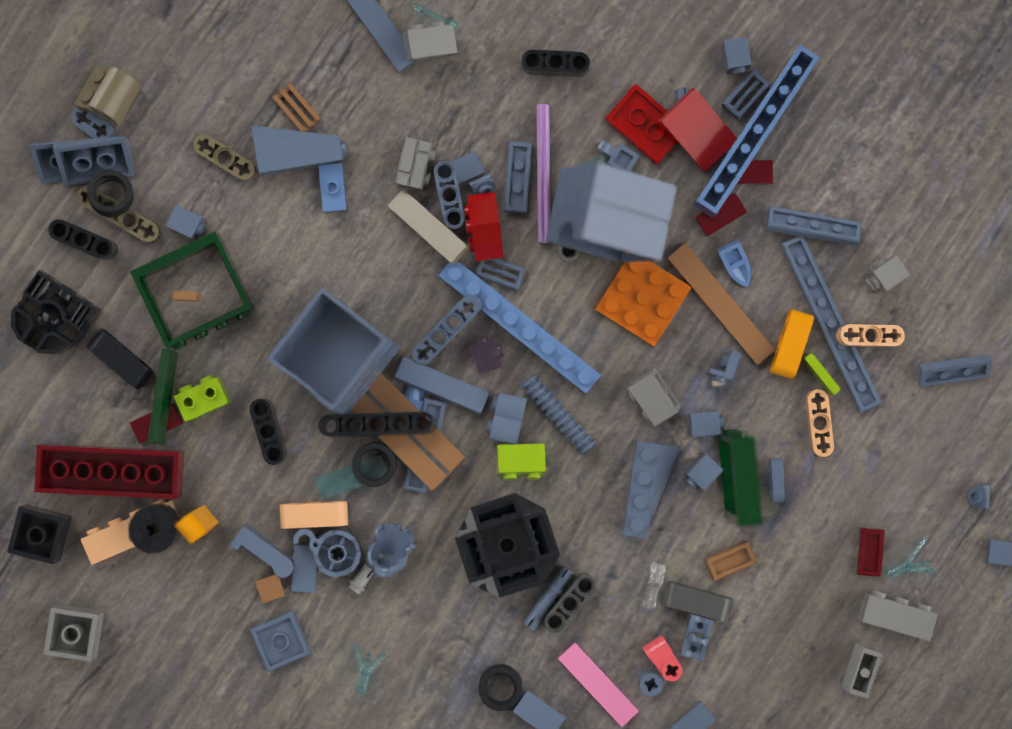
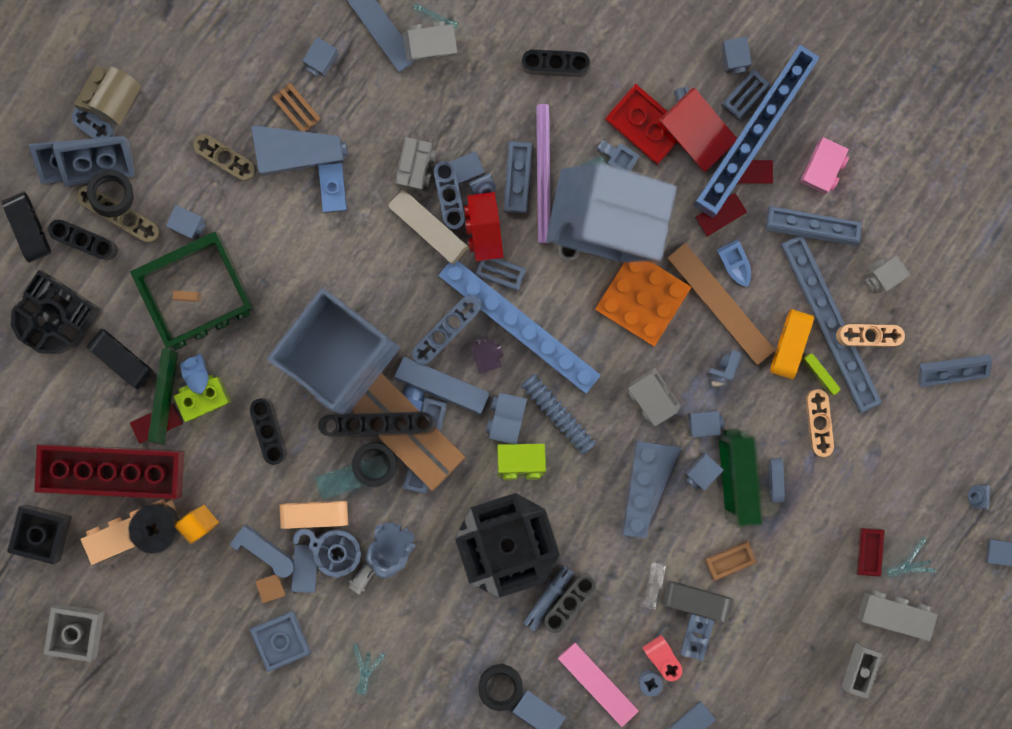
(26, 227): none -> black beam
(195, 373): none -> medium blue plate
(320, 57): none -> sand blue brick
(824, 166): none -> bright pink brick

